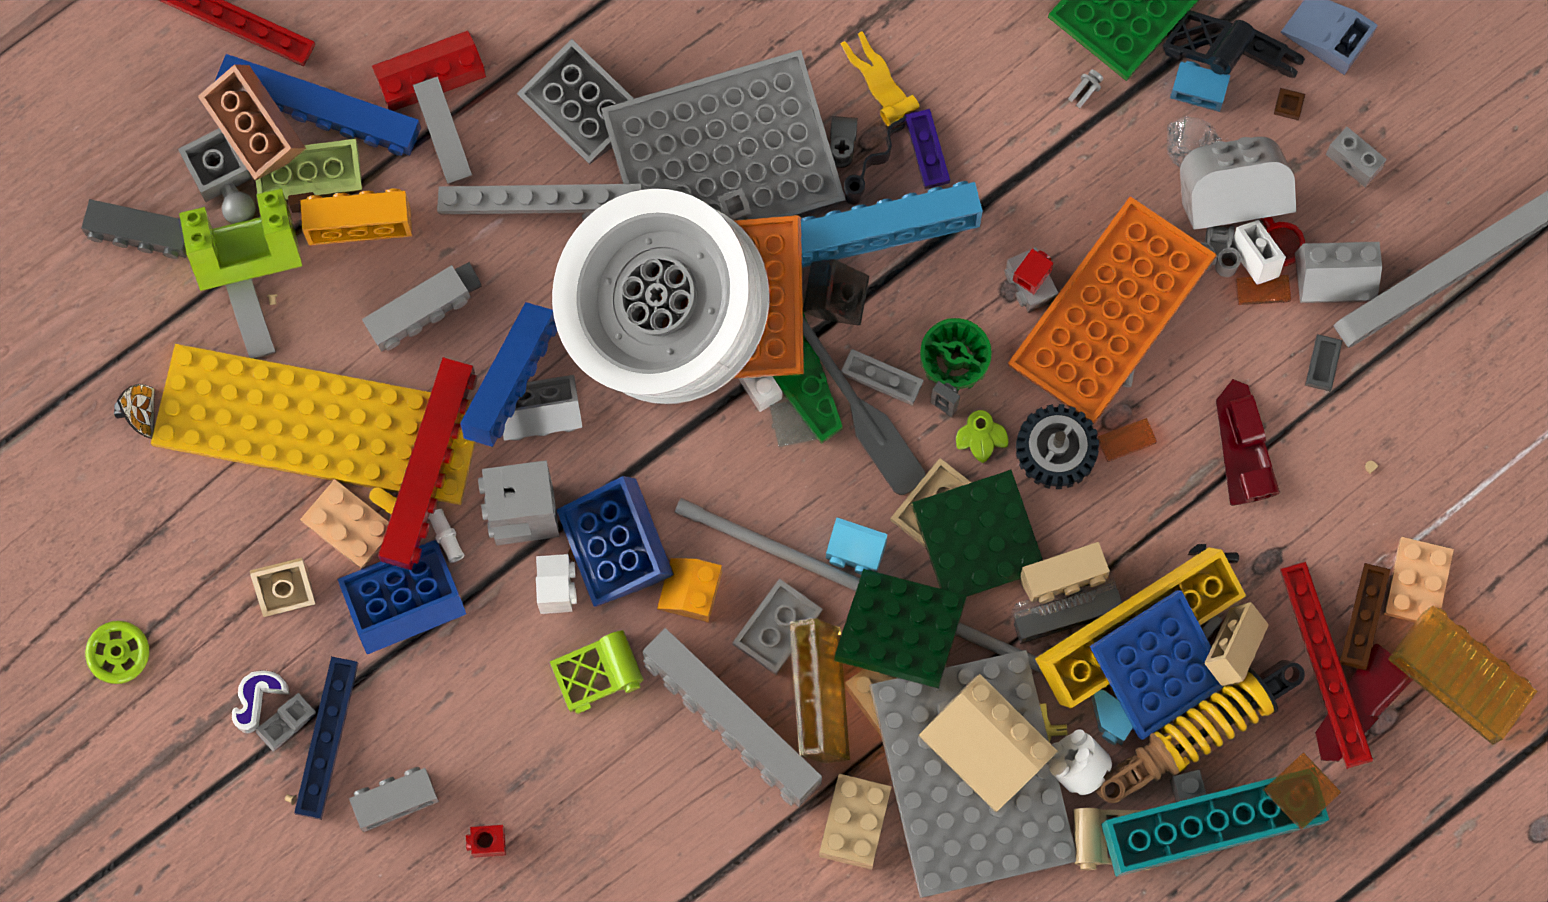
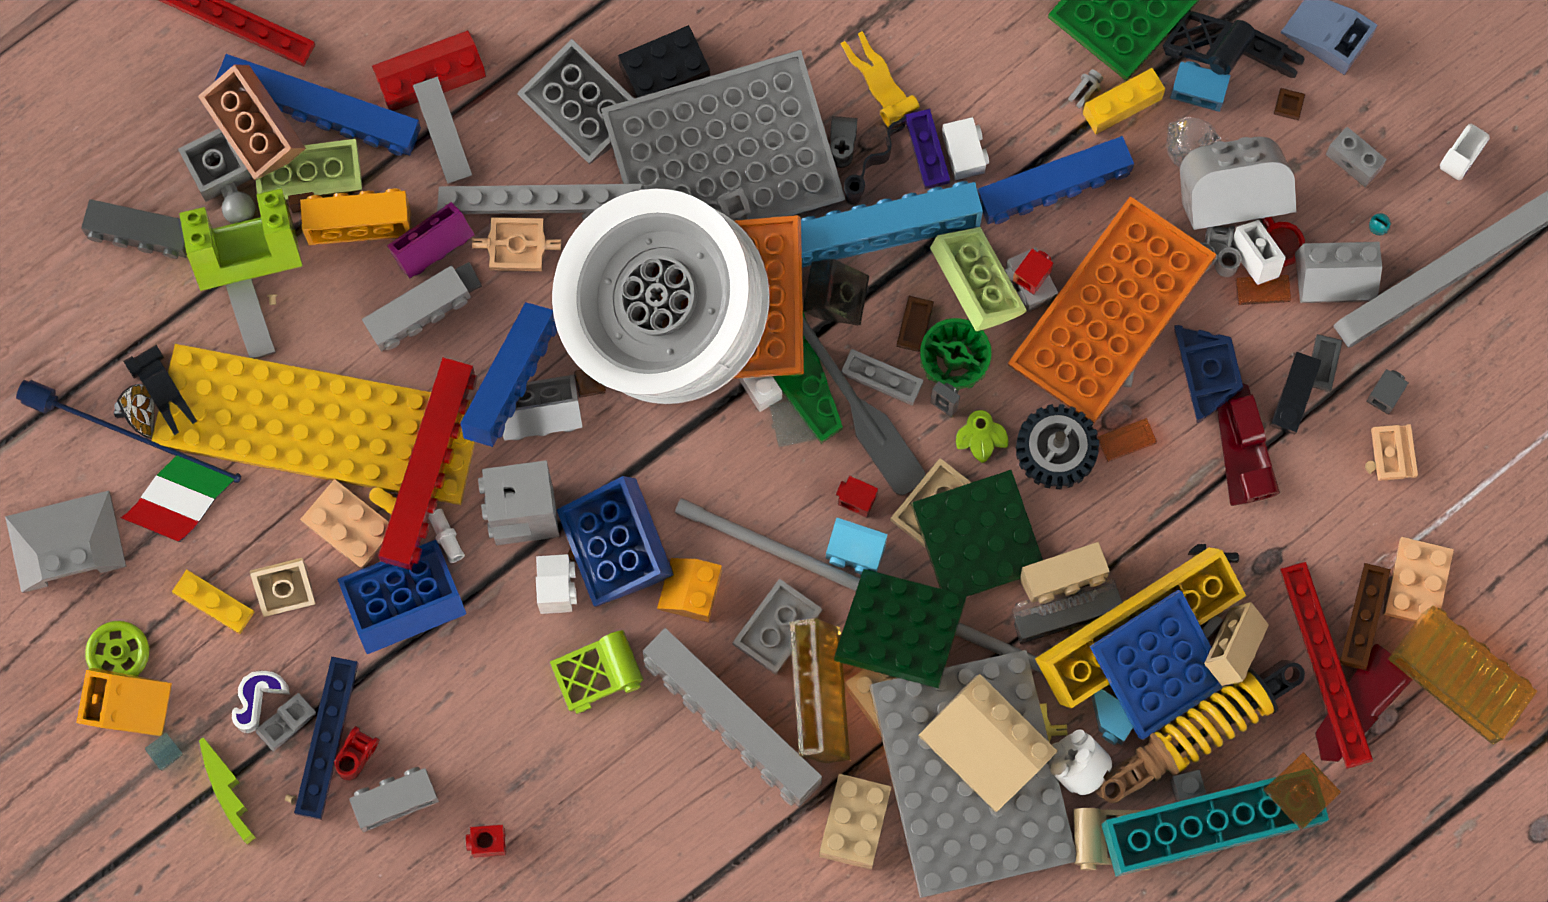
(65, 540): none -> light grey slope
(123, 702): none -> light orange slope
(158, 384): none -> black flag
(163, 751): none -> clear light blue tile
(176, 495): none -> flag
(213, 602): none -> yellow plate
(222, 783): none -> lime slope
(355, 751): none -> red piece
(430, 240): none -> magenta brick
(516, 244): none -> light nougat plate
(587, 385): none -> reddish brown tile
(664, 63): none -> black brick
(856, 496): none -> red brick
(914, 323): none -> reddish brown tile
(964, 148): none -> white brick
(977, 278): none -> yellowish green slope
(1055, 180): none -> blue brick
(1123, 101): none -> yellow brick
(1209, 369): none -> dark blue wing
(1295, 393): none -> black slope
(1377, 227): none -> teal hinge
(1388, 391): none -> dark grey brick
(1394, 452): none -> light nougat plate
(1464, 152): none -> white animal

